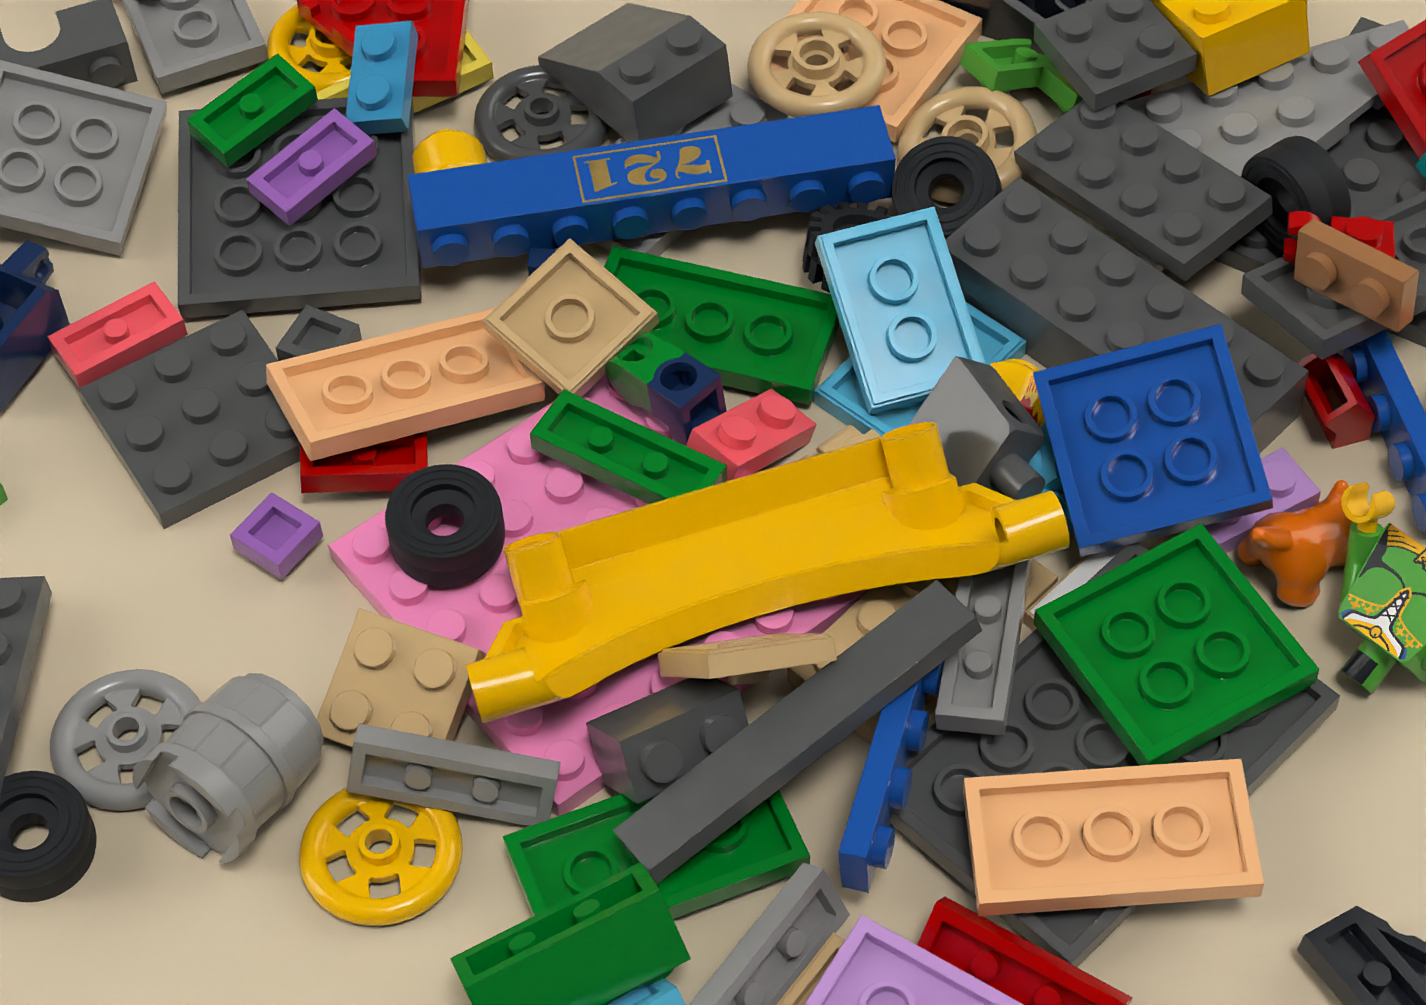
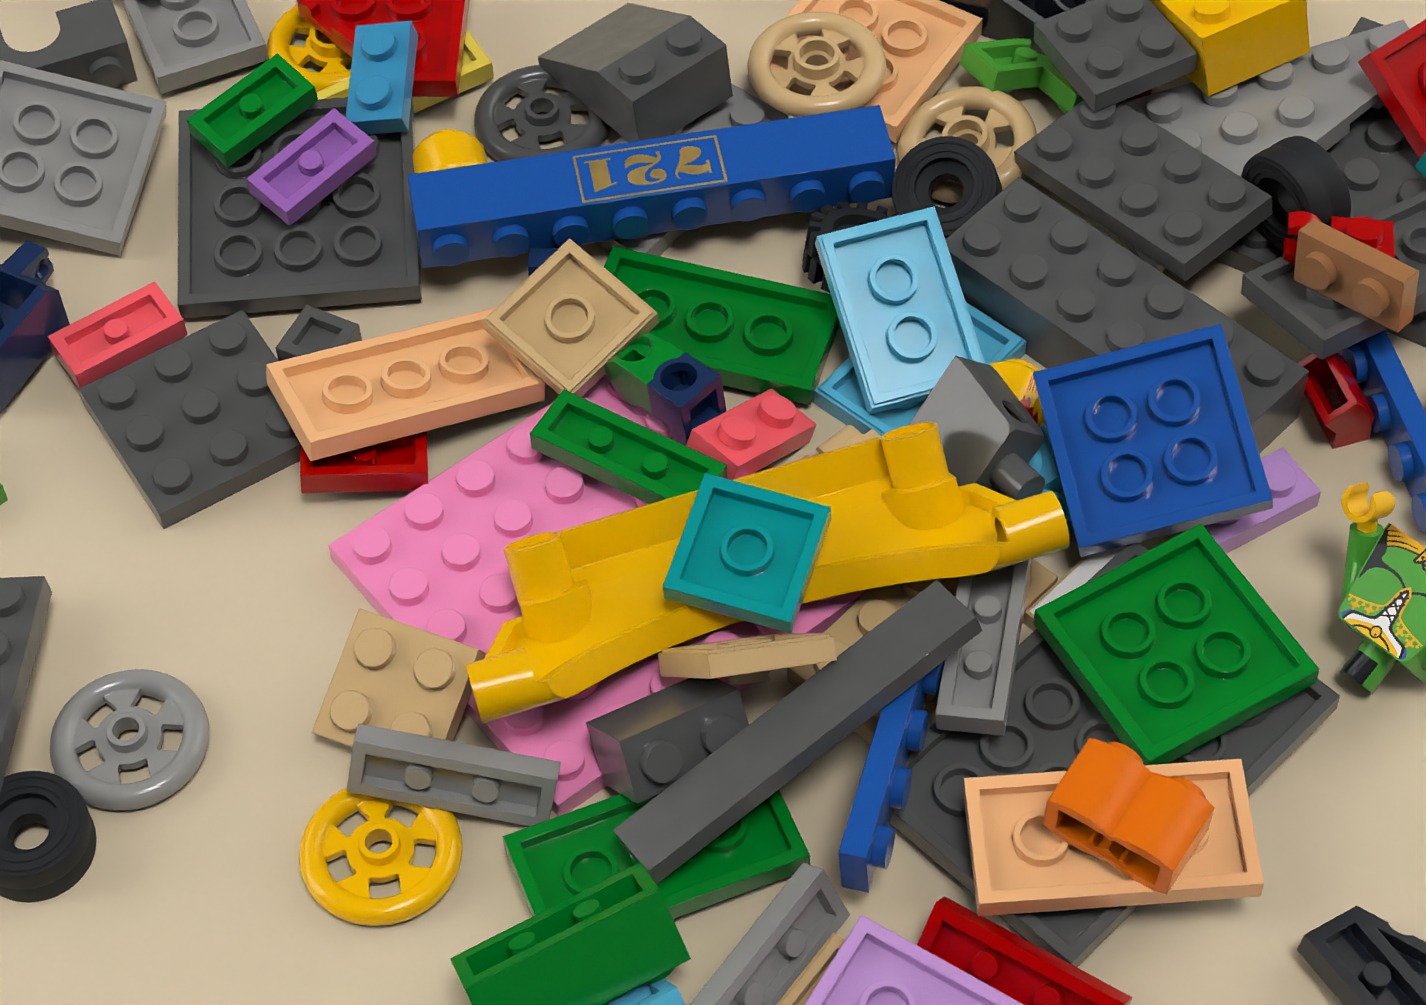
(231, 765): light grey piece -> none
(276, 535): medium lavender plate -> none
(440, 492): black tyre -> none
(747, 553): none -> teal plate
(1129, 814): none -> orange brick
(1300, 546): orange animal -> none

